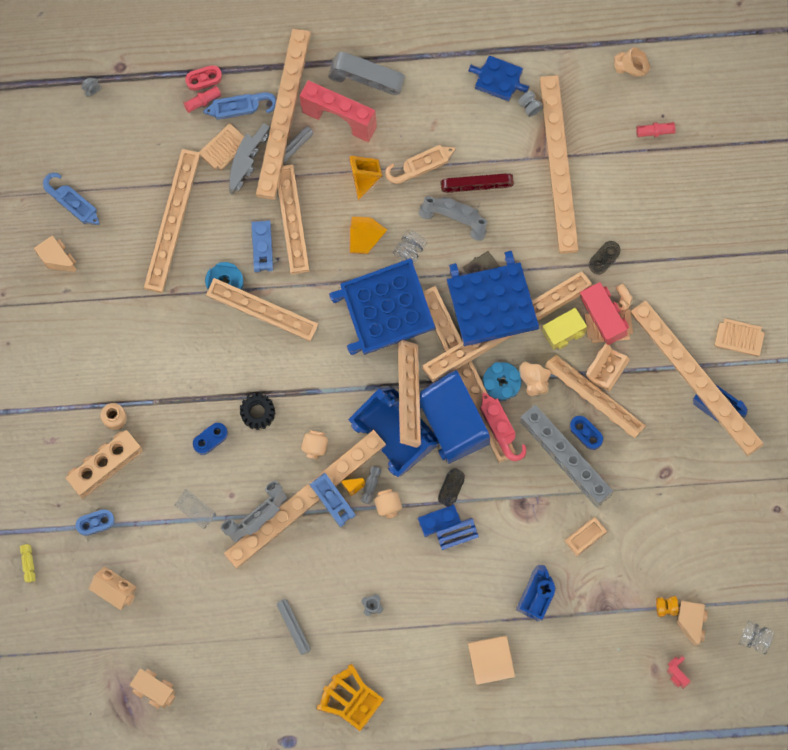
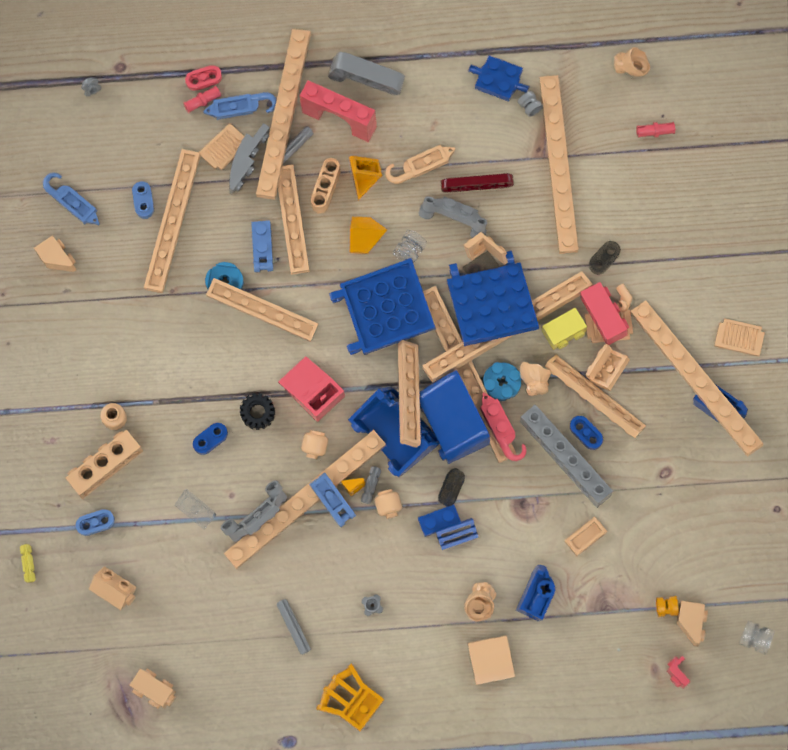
(143, 198): none -> medium blue plate
(312, 388): none -> coral slope
(325, 193): none -> light nougat beam
(480, 602): none -> light nougat hair
(481, 243): none -> light nougat bracket

